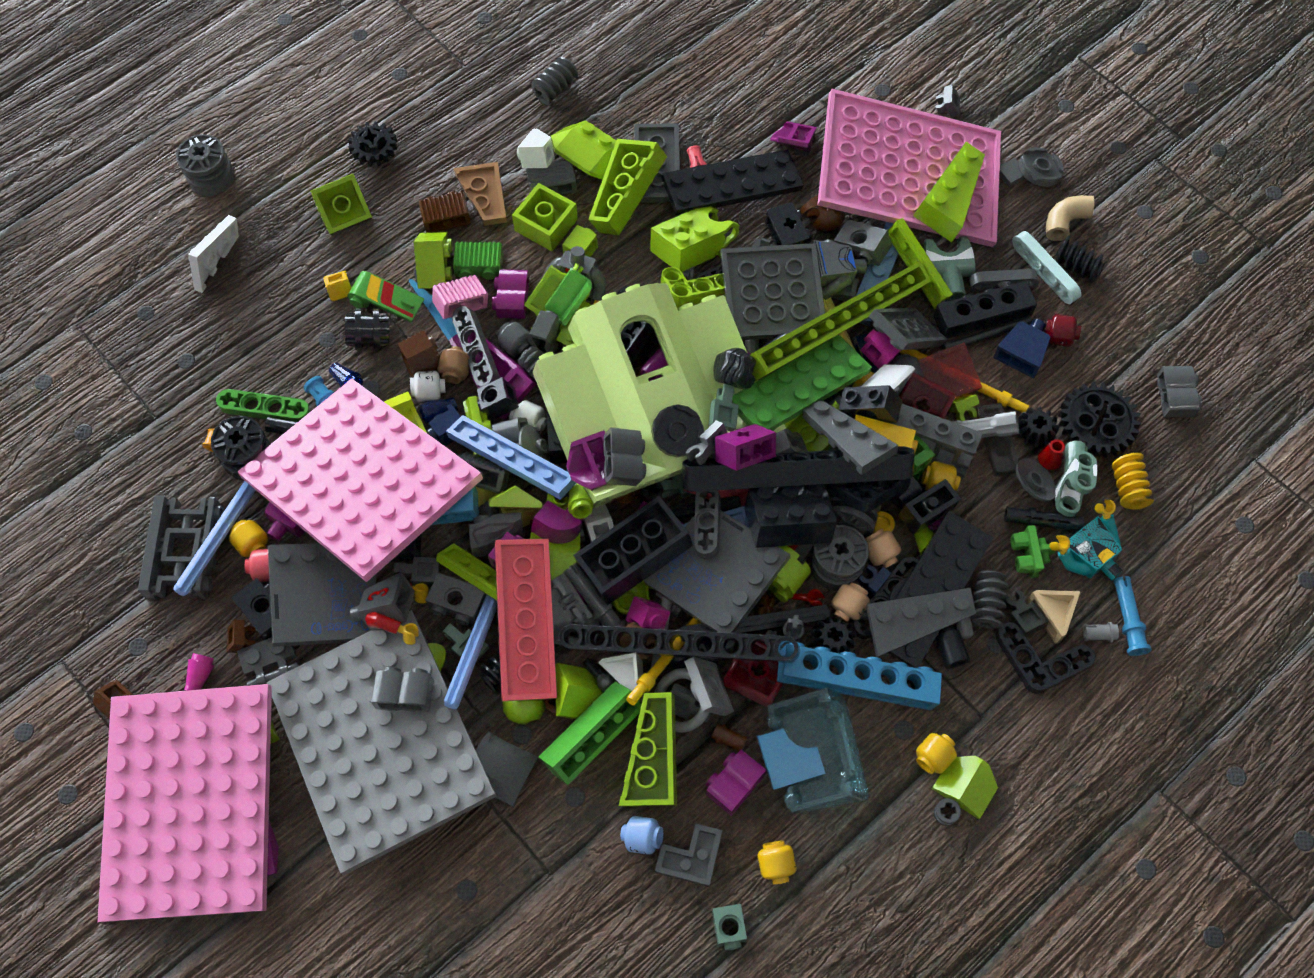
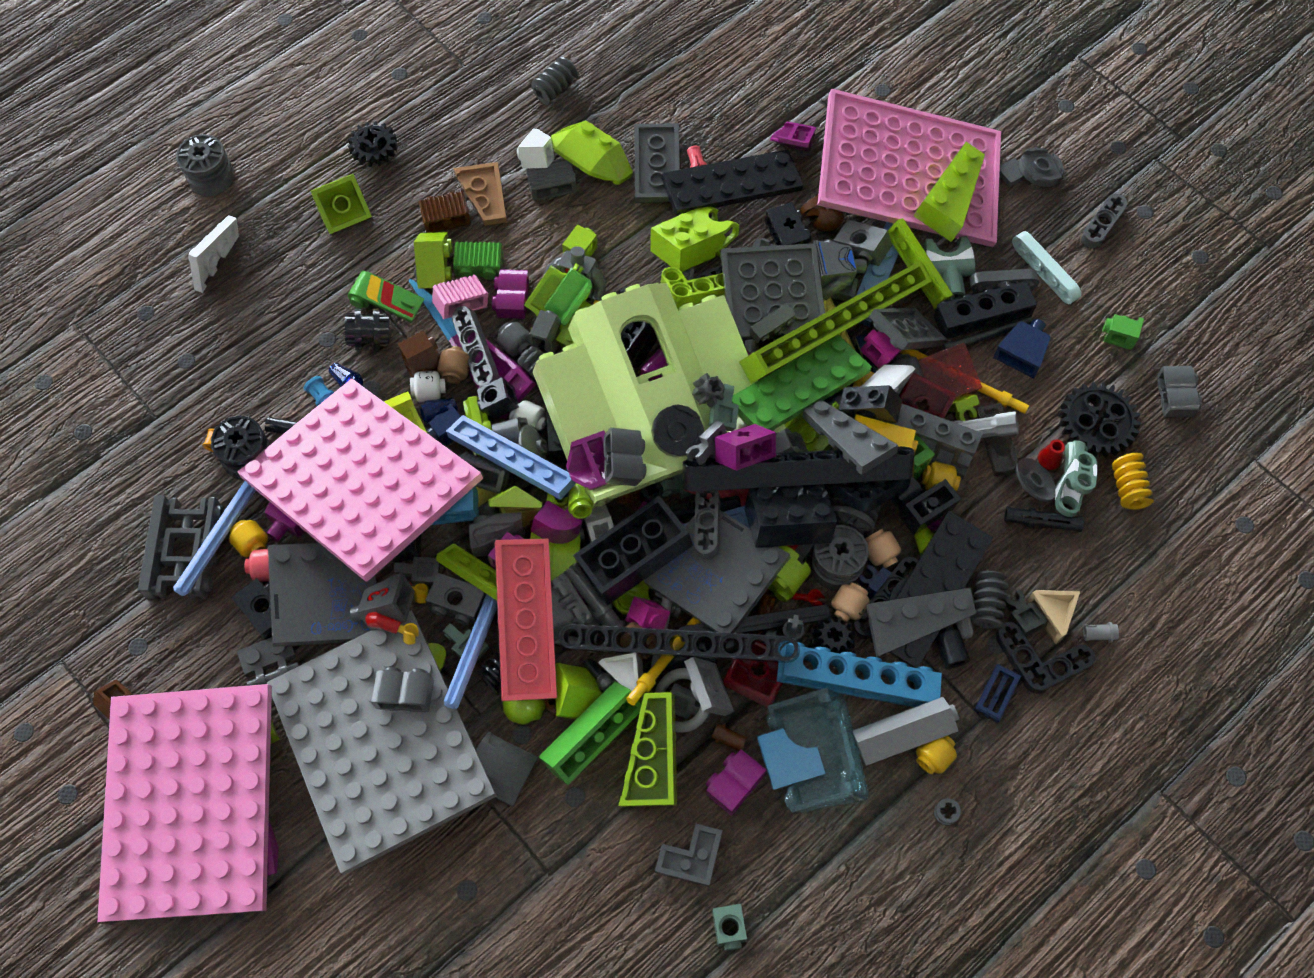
(198, 671): dark pink cone -> none
(236, 636): reddish brown tile -> none
(264, 403): bright green beam -> none
(337, 285): yellow slope -> none
(545, 217): lime brick -> none
(625, 183): lime wedge -> none
(642, 835): light blue head -> none
(708, 390): none -> dark grey gear
(734, 368): black hair -> none
(772, 324): none -> dark grey piece
(777, 862): yellow head -> none
(885, 522): yellow tile -> none
(906, 730): none -> light grey brick
(949, 101): dark grey tile -> none
(968, 783): lime slope -> none
(988, 711): none -> dark blue tile
(1036, 551): bright green hips -> none
(1045, 430): black gear -> none
(1063, 330): dark red head -> none
(1065, 211): tan cylinder -> none
(1080, 260): black piece -> none
(1092, 546): torso -> none
(1104, 229): none -> dark grey beam
(1122, 331): none -> bright green brick
(1132, 627): dark azure pin -> none

